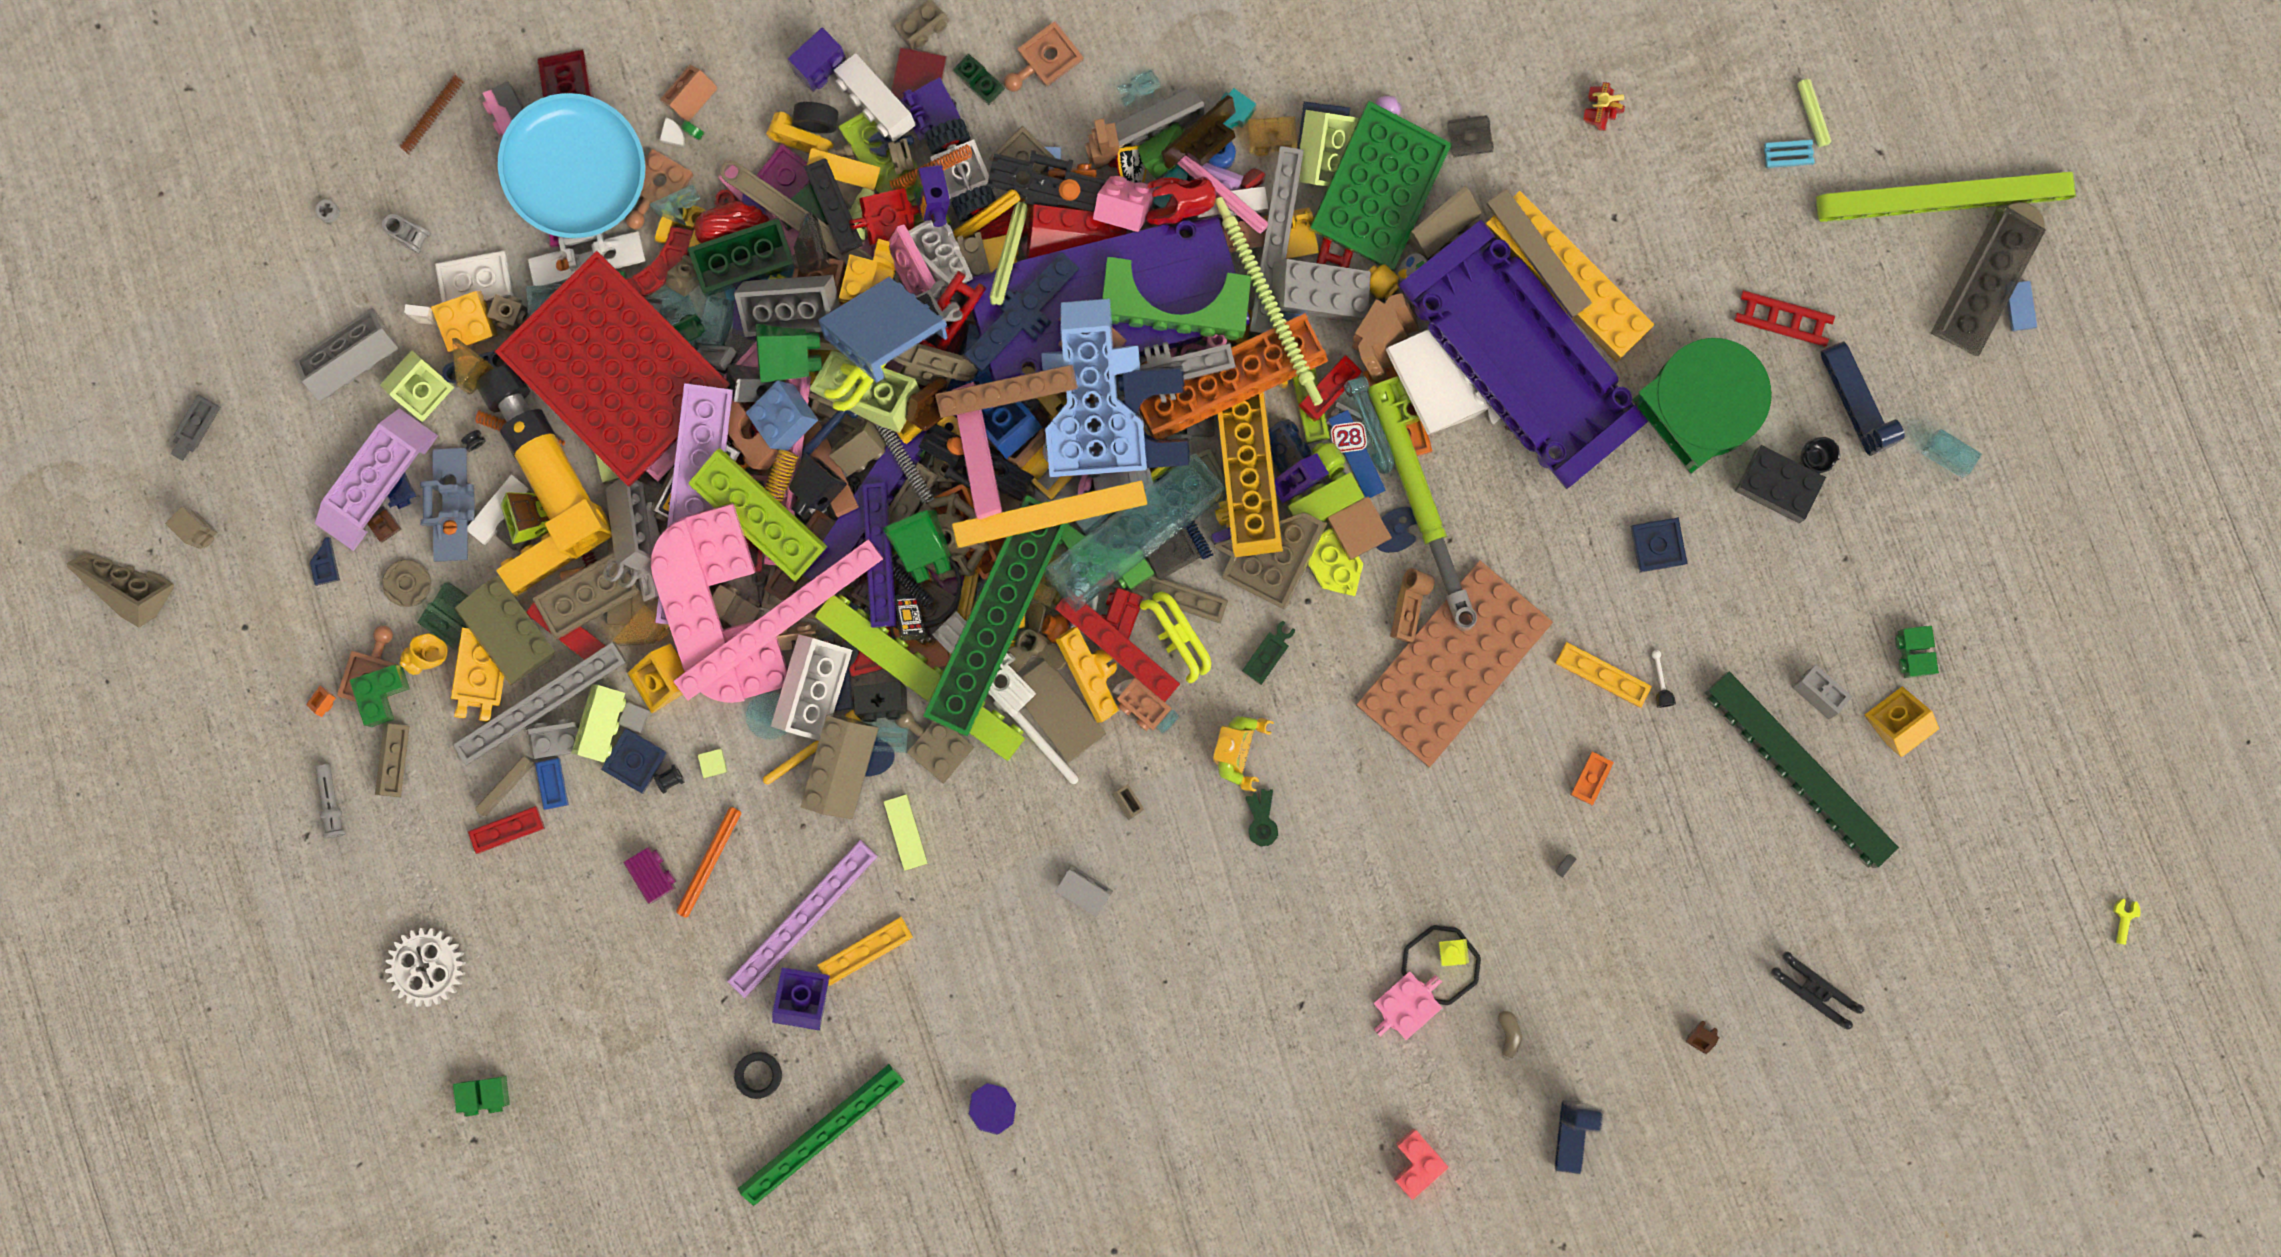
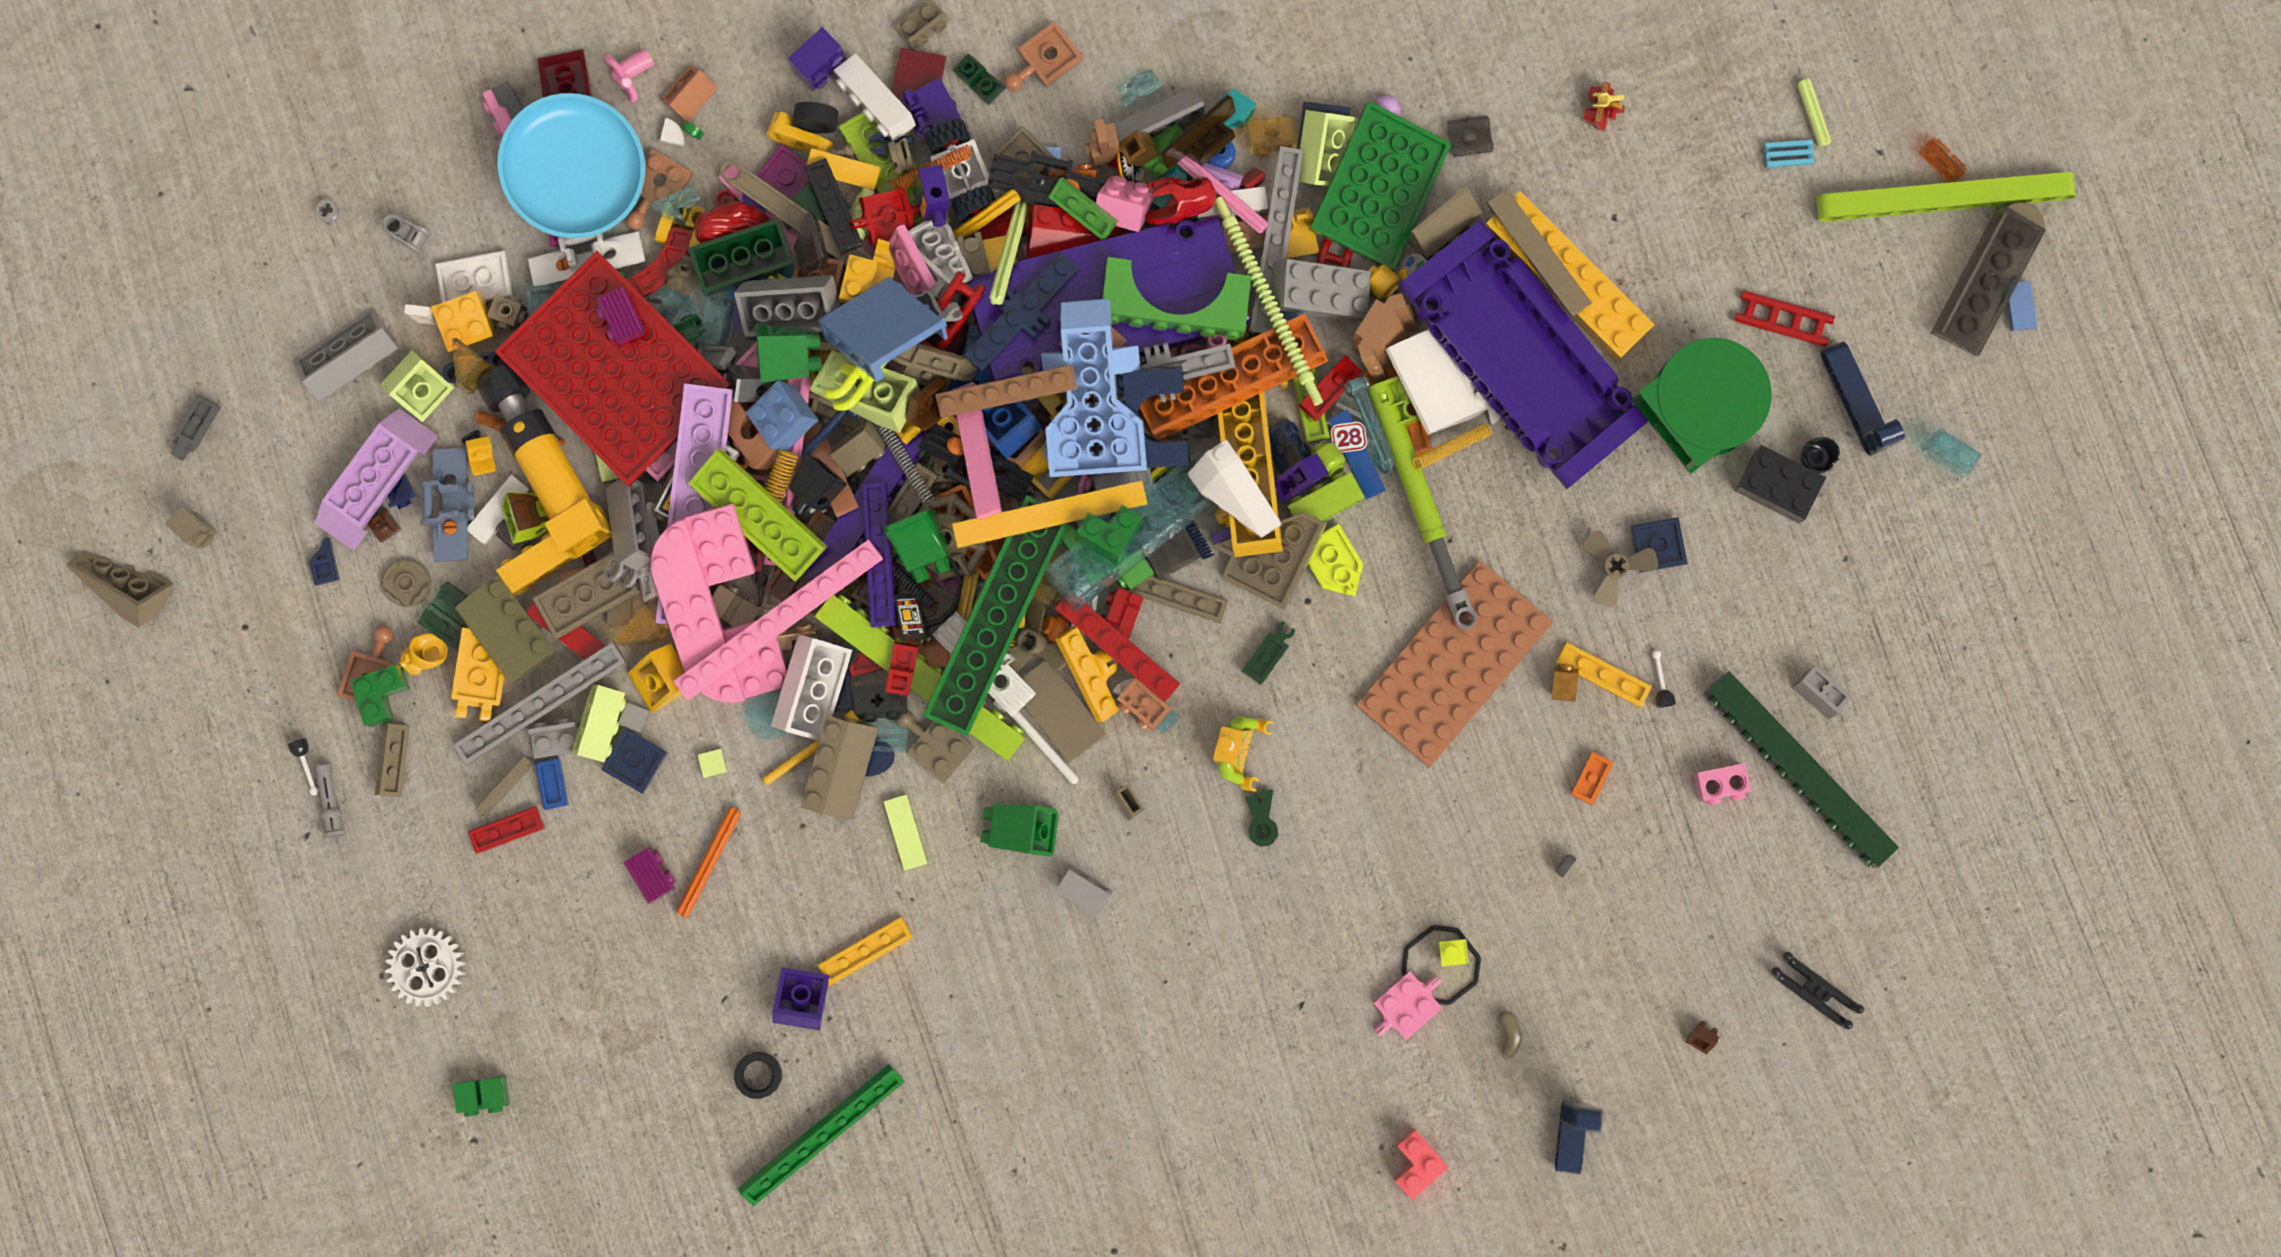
(299, 749): none -> hinge
(321, 701): orange plate -> none
(431, 112): dark orange piece -> none
(480, 456): none -> yellow bracket
(620, 316): none -> magenta brick
(627, 69): none -> bright pink piece
(669, 778): black bush -> none
(802, 919): lavender tile -> none
(901, 668): none -> red slope
(992, 1109): dark purple piece -> none
(1021, 828): none -> green hips
(1082, 208): none -> bright green tile
(1109, 539): none -> green brick
(1138, 148): none -> pearl gold brick
(1179, 634): neon yellow piece -> none
(1228, 484): none -> white wedge
(1359, 528): medium nougat tile -> none
(1399, 532): dark blue piece -> none
(1413, 588): medium nougat plate -> none
(1450, 448): none -> yellow piece
(1565, 683): none -> pearl gold brick
(1598, 547): none -> dark tan piece
(1721, 778): none -> bright pink brick
(1902, 721): yellow slope -> none
(1916, 664): green piece -> none
(1936, 155): none -> clear orange hinge
(2125, 919): neon yellow bar -> none

